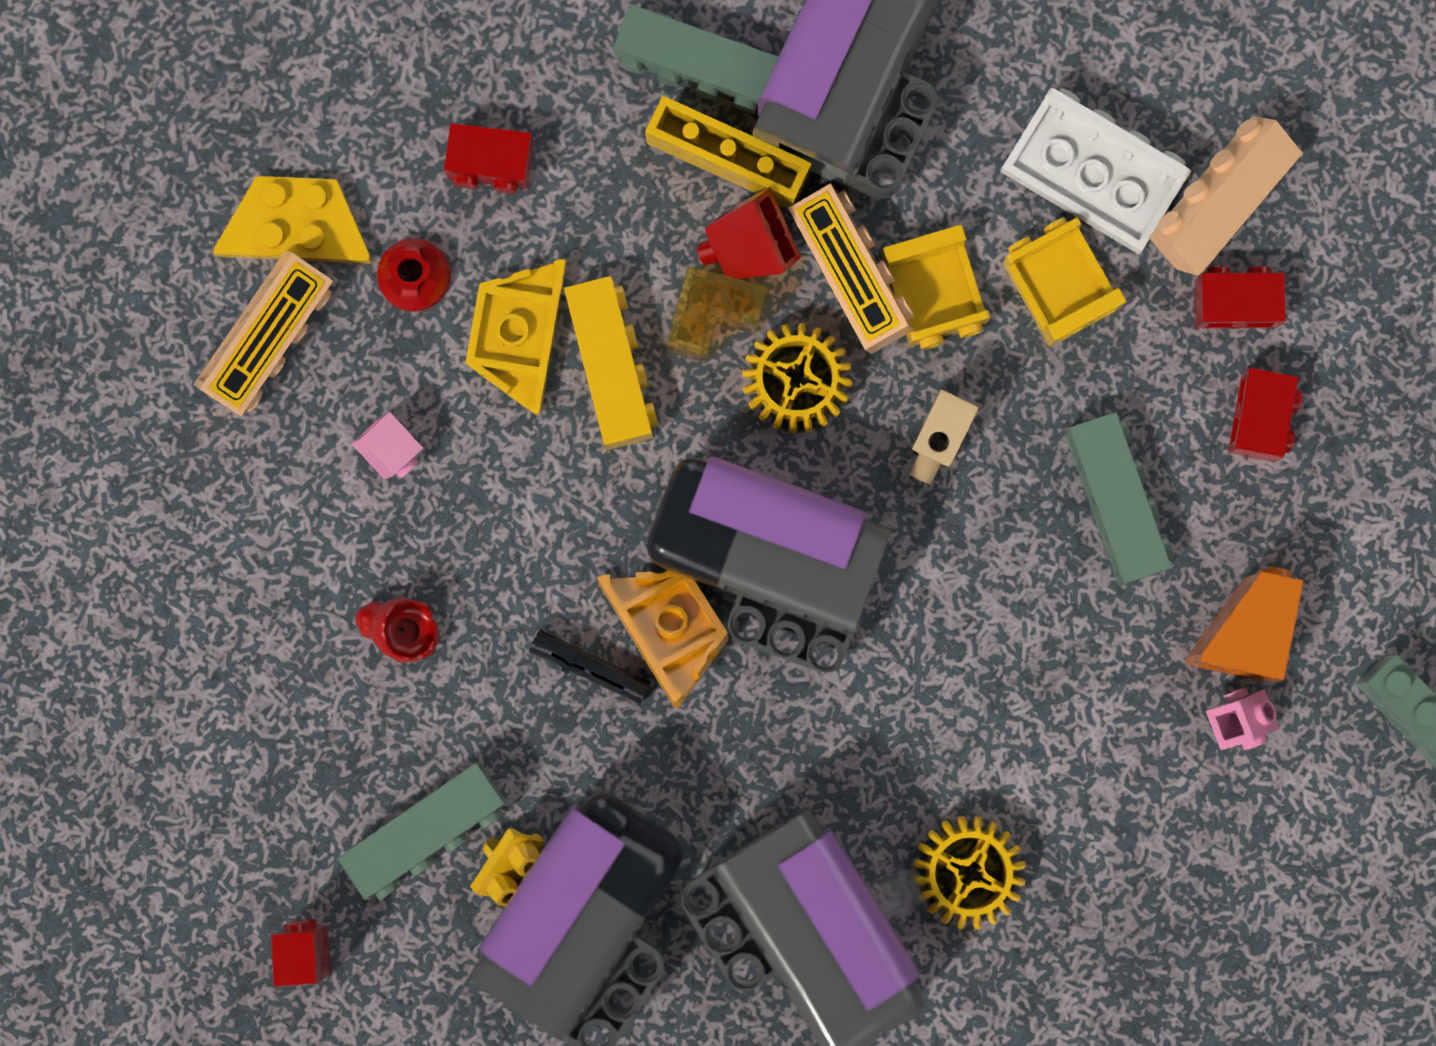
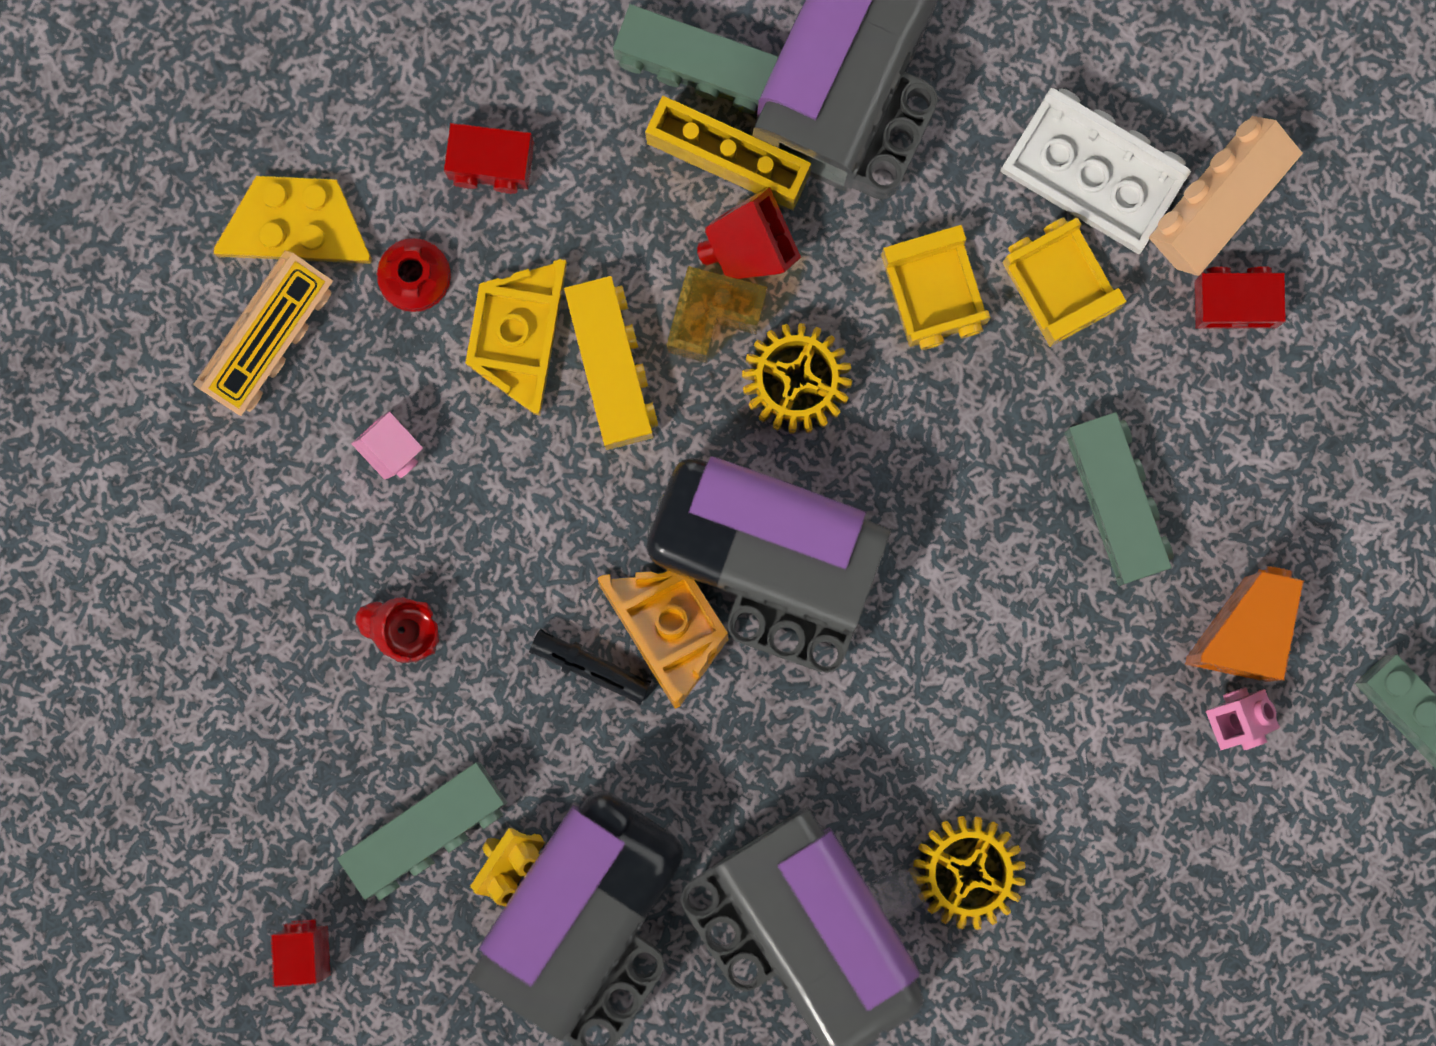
(851, 267): brick -> none
(947, 415): tan torso -> none
(1264, 415): red brick -> none

